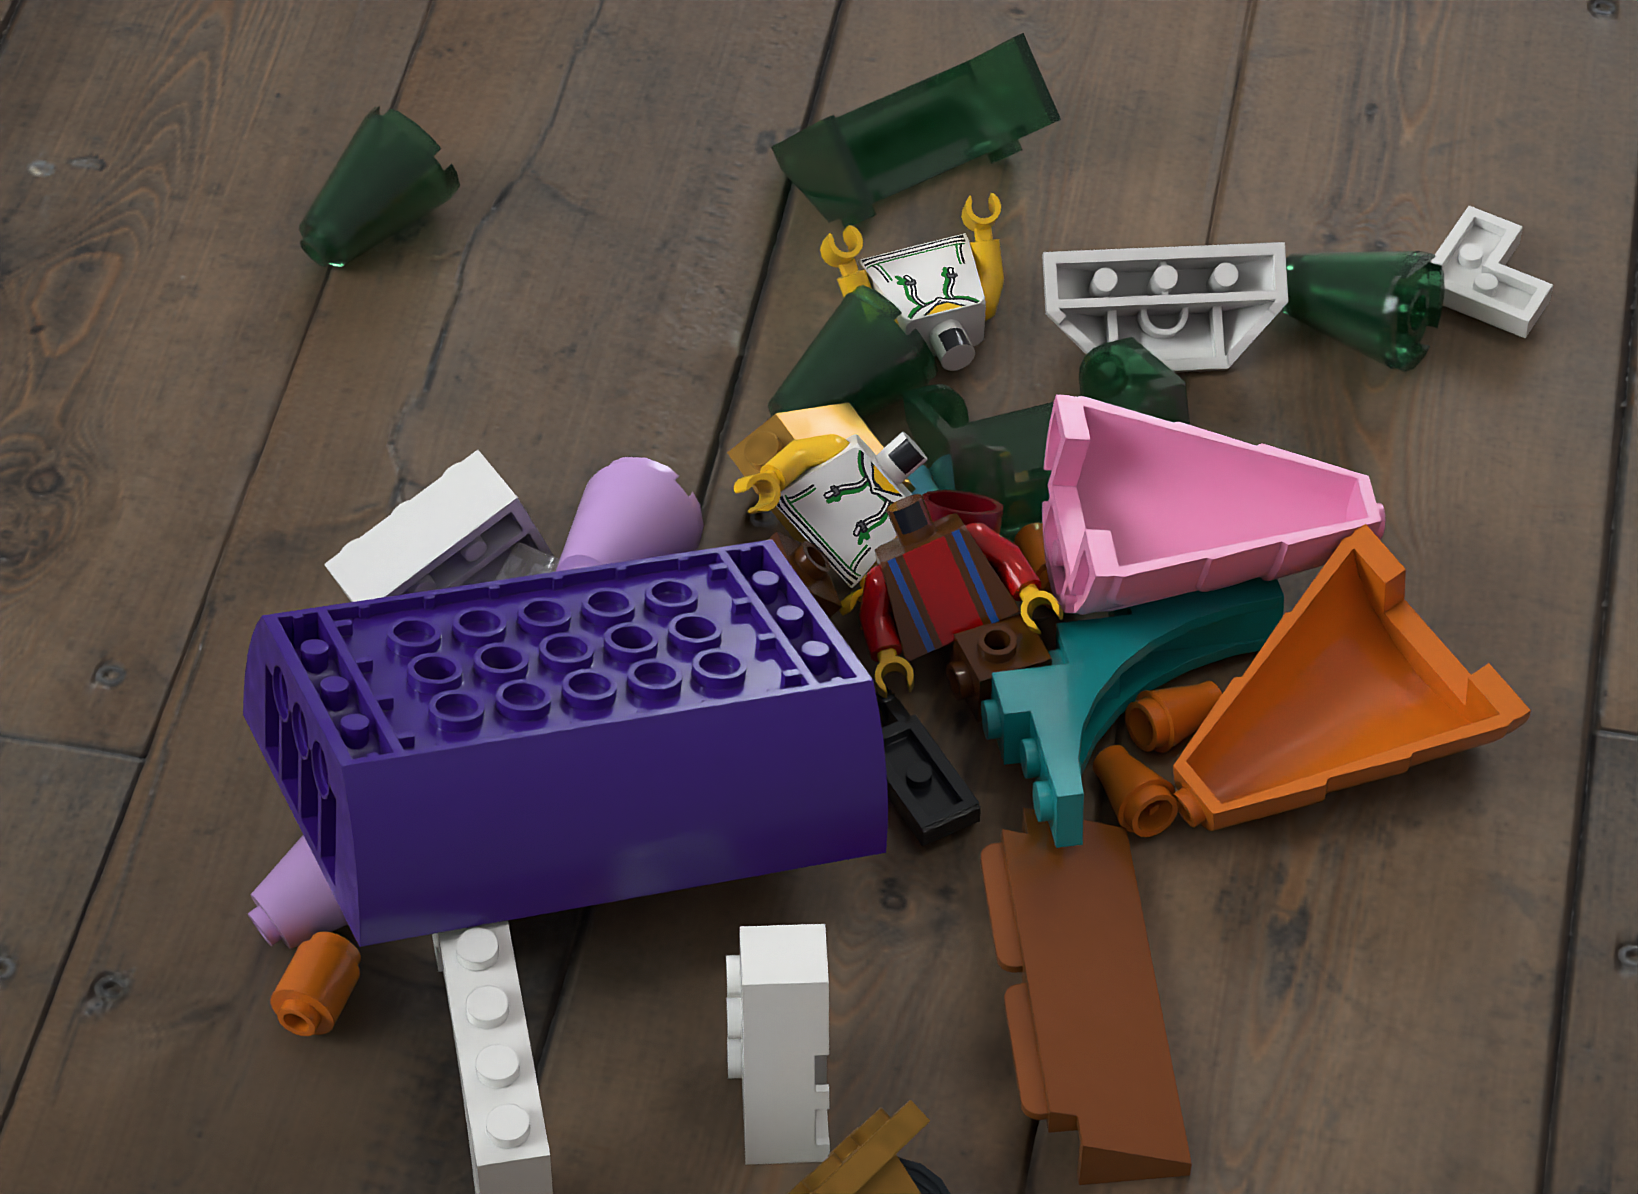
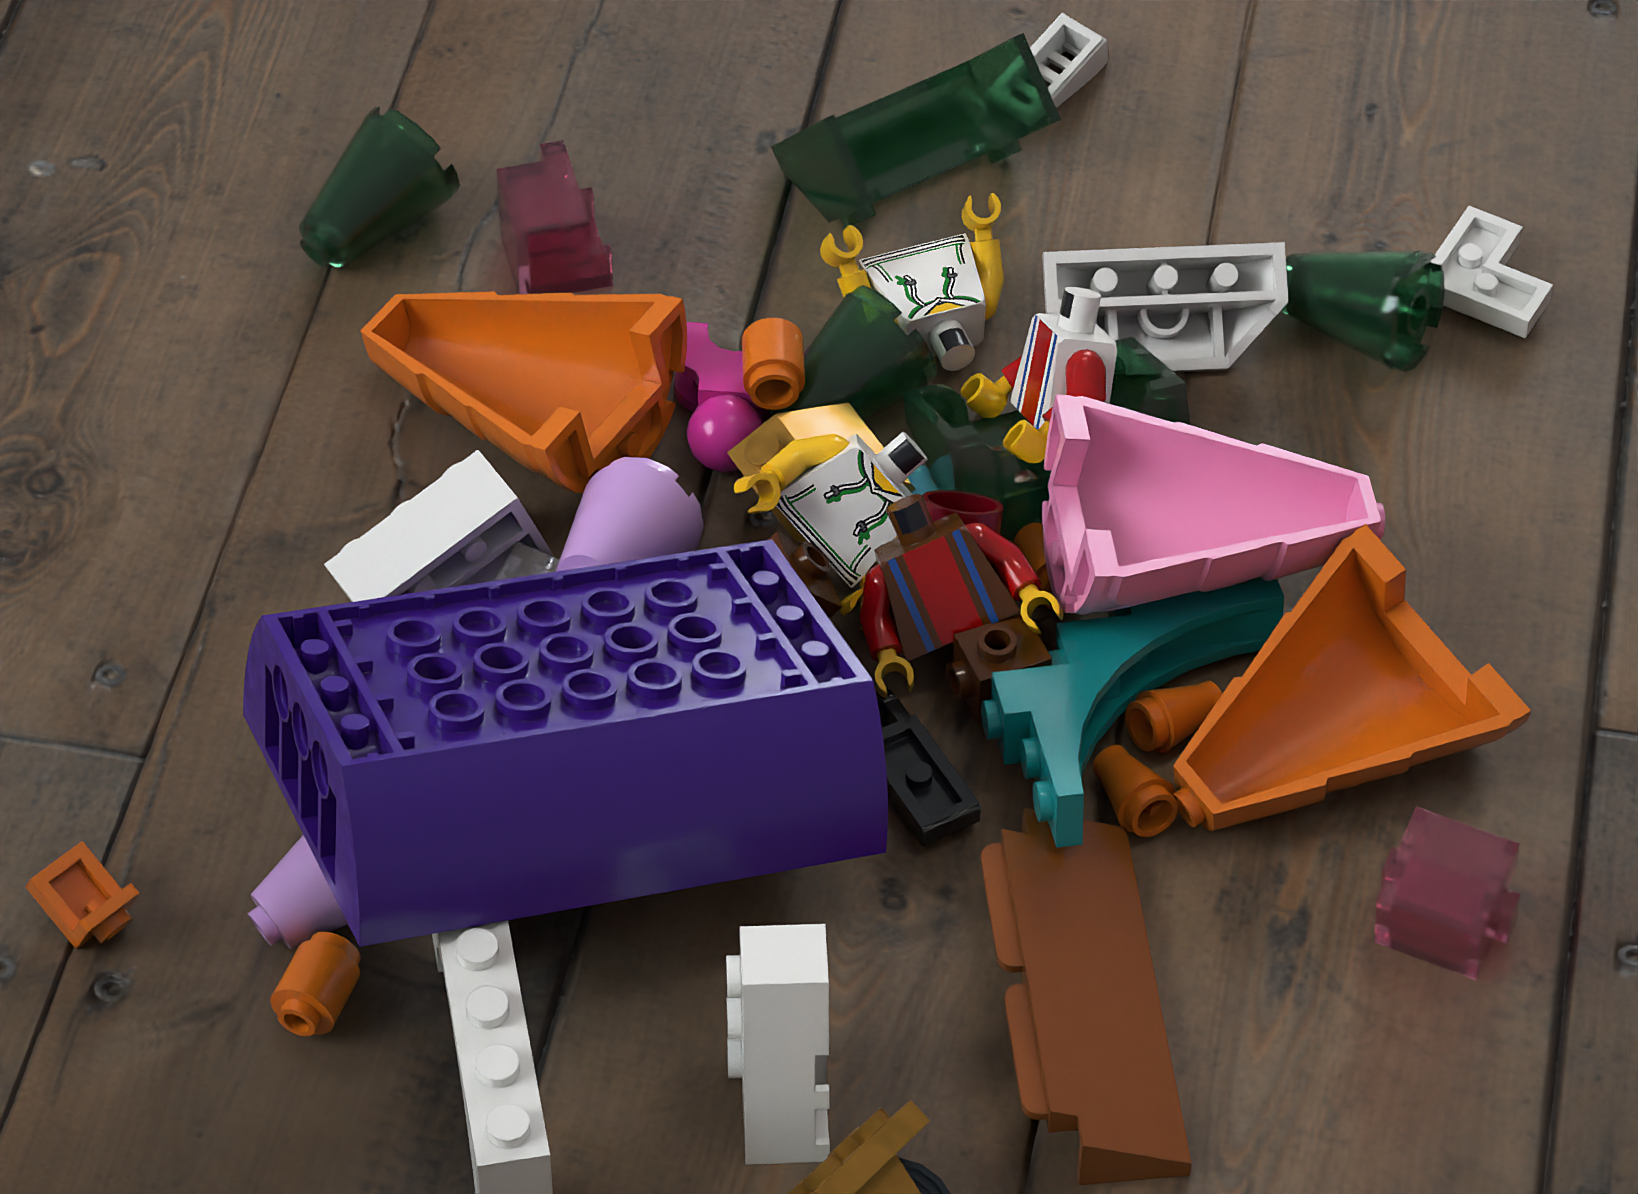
(82, 897): none -> orange bracket
(540, 375): none -> orange cone
(551, 227): none -> clear pink plate
(717, 398): none -> dark pink piece
(773, 363): none -> orange brick
(1059, 357): none -> torso
(1084, 44): none -> white slope
(1447, 893): none -> clear pink plate

